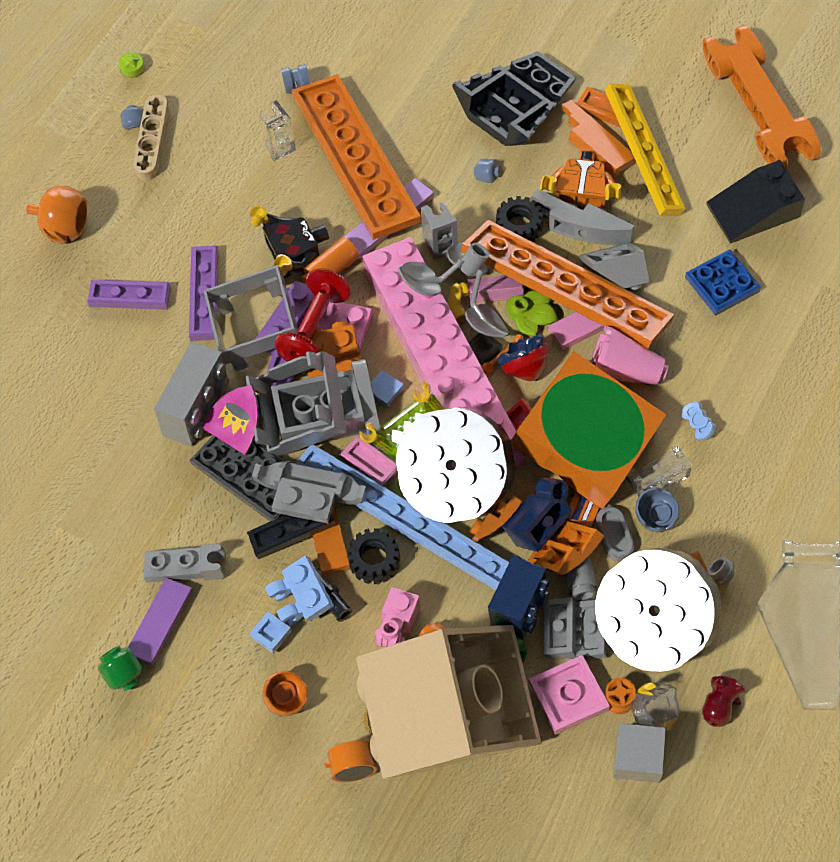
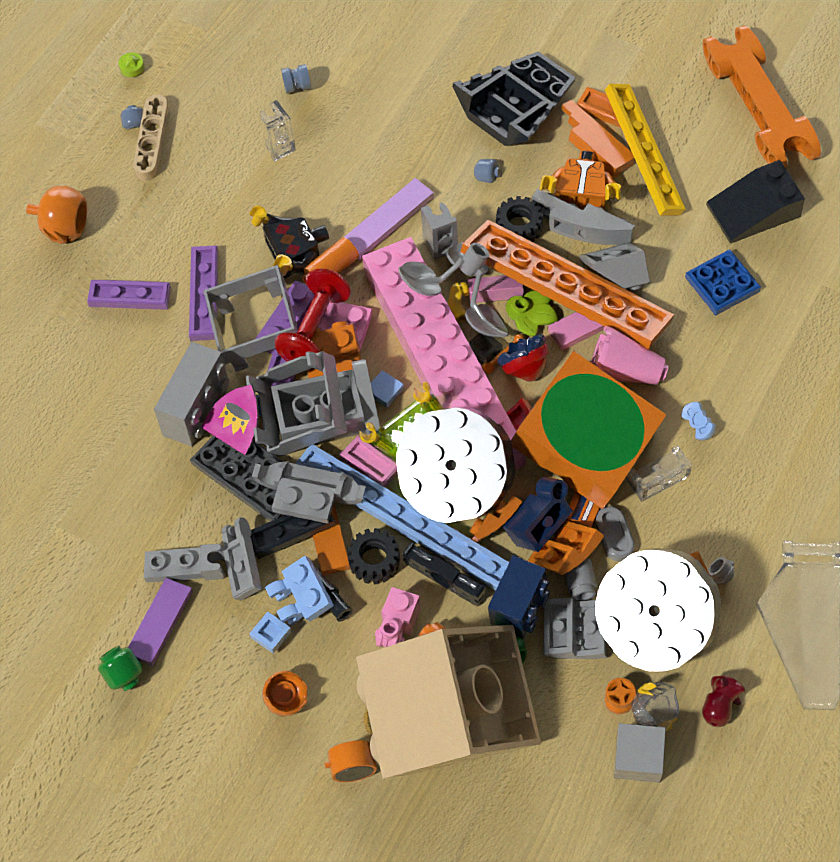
(240, 559): none -> light grey hinge
(356, 157): orange plate -> none
(444, 574): none -> black piece
(568, 694): bright pink plate -> none
(657, 509): sand blue hair -> none

